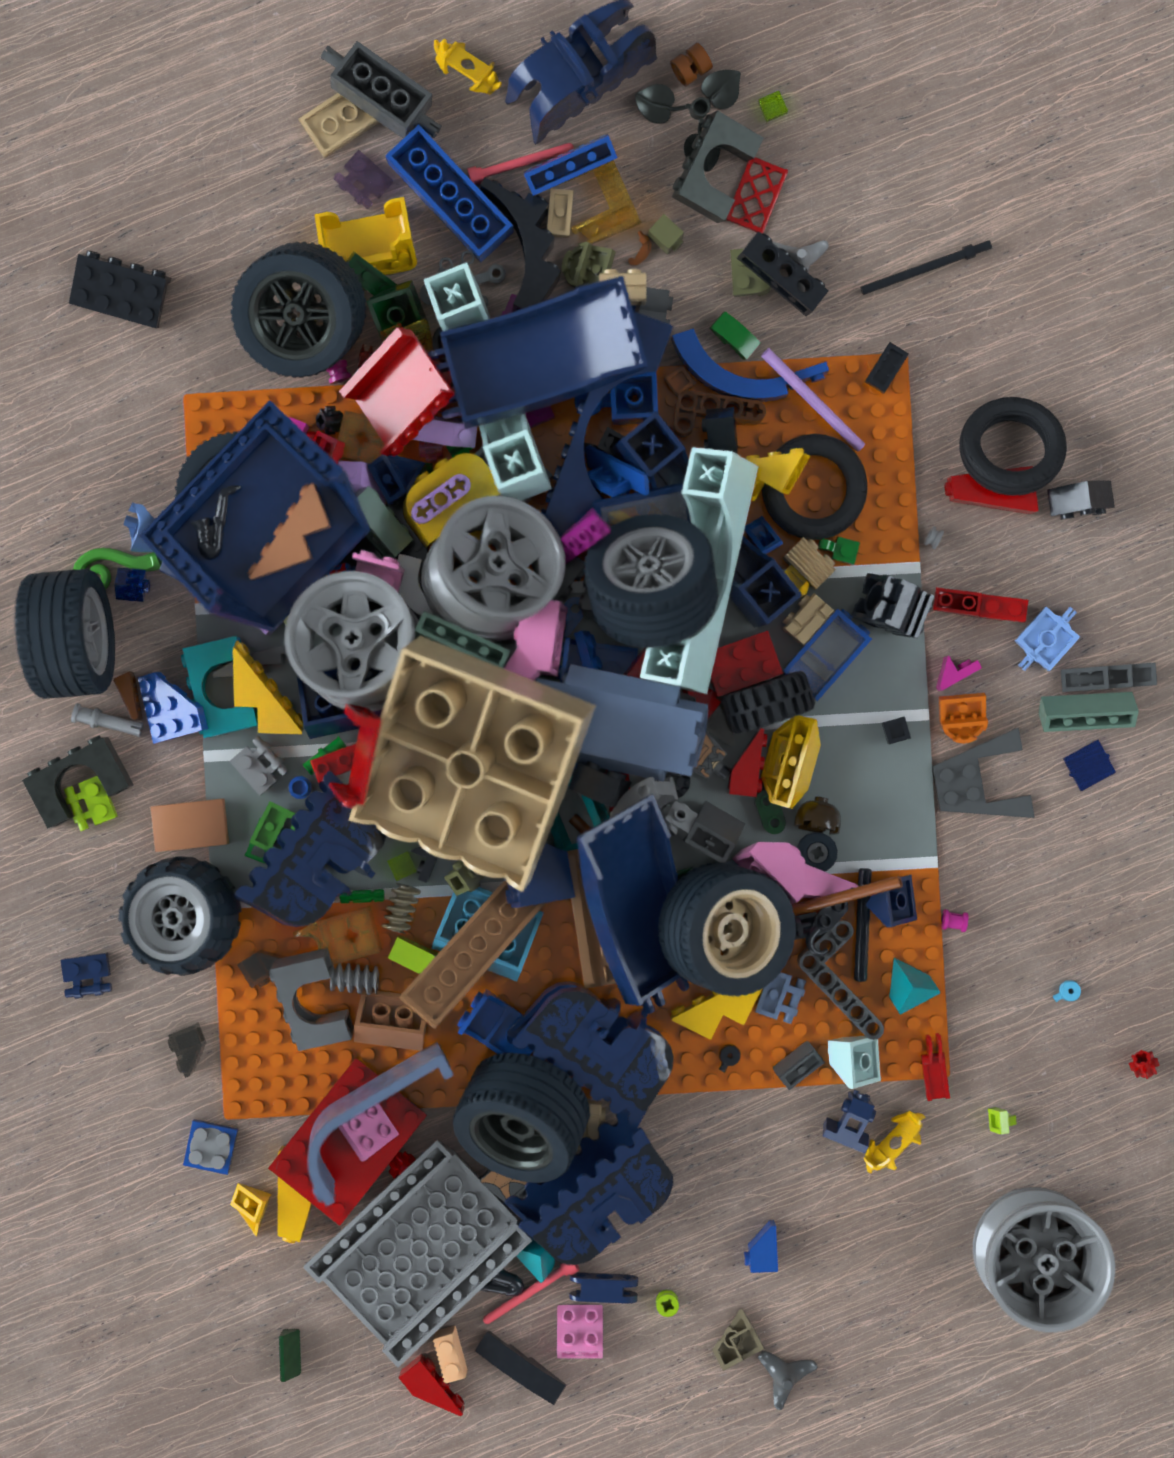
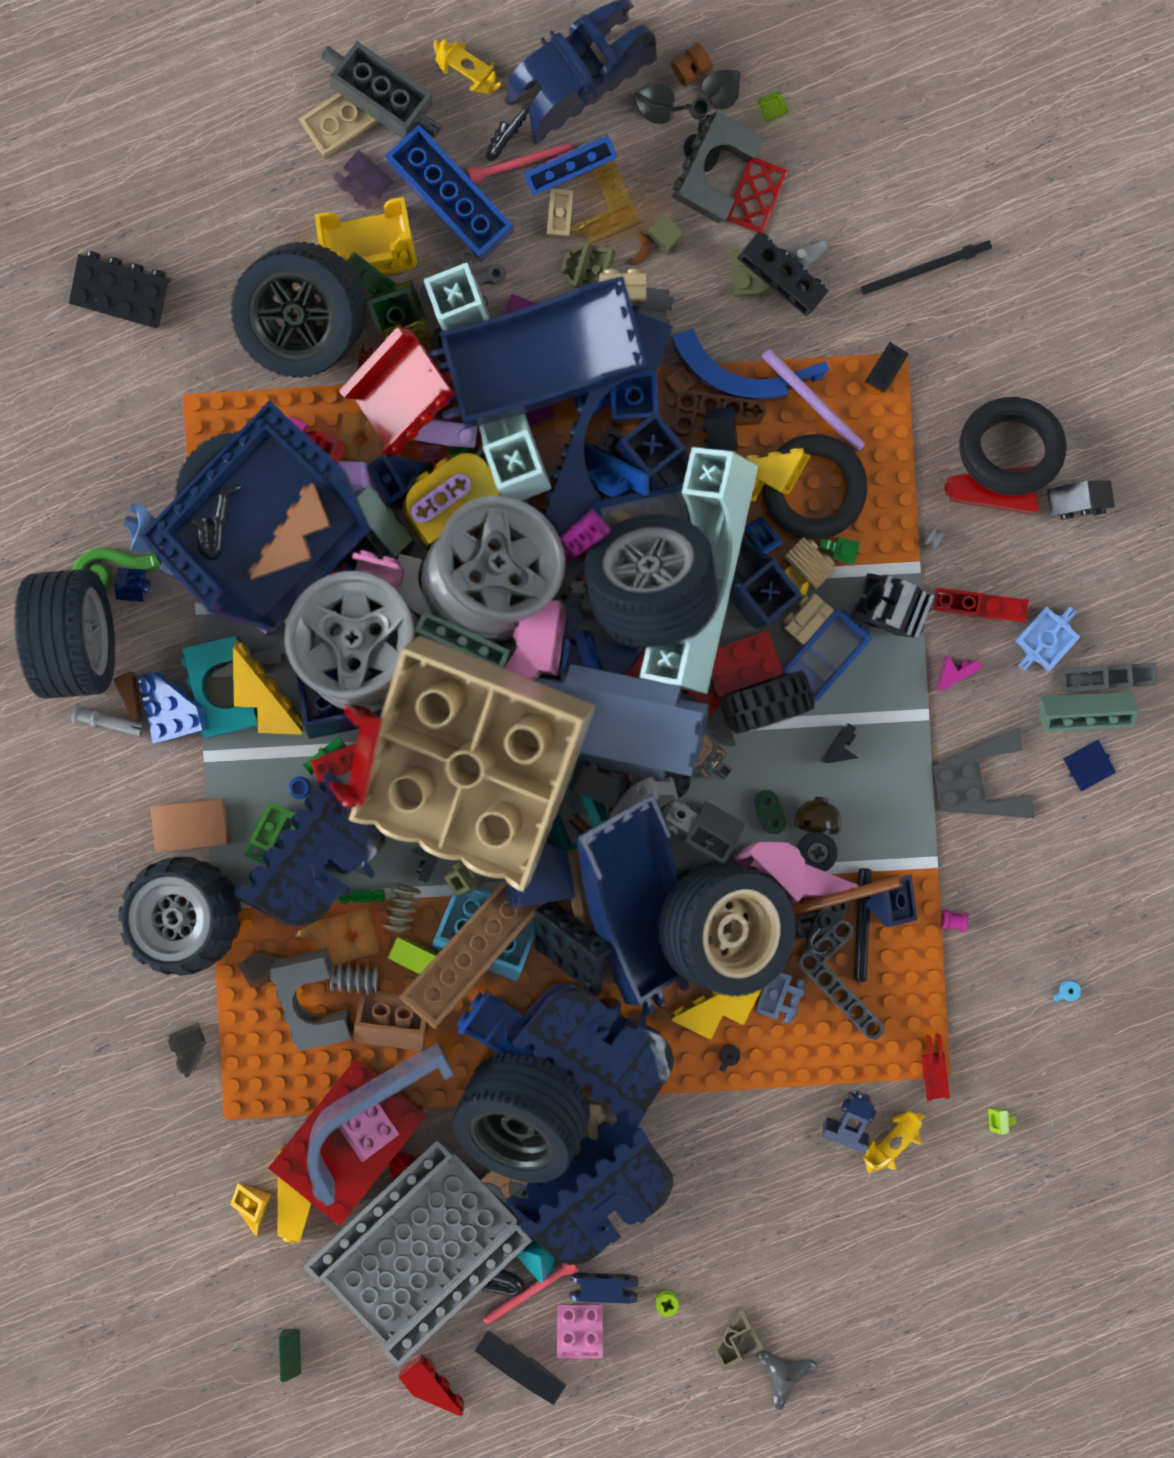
(45, 784): pearl dark grey arch -> none
(83, 968): dark blue plate -> none
(98, 803): lime plate -> none
(210, 1147): light grey piece -> none
(253, 769): light grey plate -> none
(329, 420): black gear -> none
(339, 372): dark pink wheel -> none
(402, 866): clear neon green tile -> none
(450, 1354): light nougat brick -> none
(505, 133): none -> black piece
(526, 217): black arch -> none
(571, 946): none -> black bracket
(735, 334): green slope -> none
(745, 773): red slope -> none
(763, 1250): blue slope -> none
(791, 761): yellow wedge -> none
(798, 1065): dark grey slope -> none
(837, 751): none -> black slope
(855, 1060): light aqua slope -> none
(896, 730): black plate -> none
(910, 987): teal slope -> none
(963, 716): orange slope -> none
(1085, 1287): light grey wheel -> none
(1144, 1064): red gear -> none

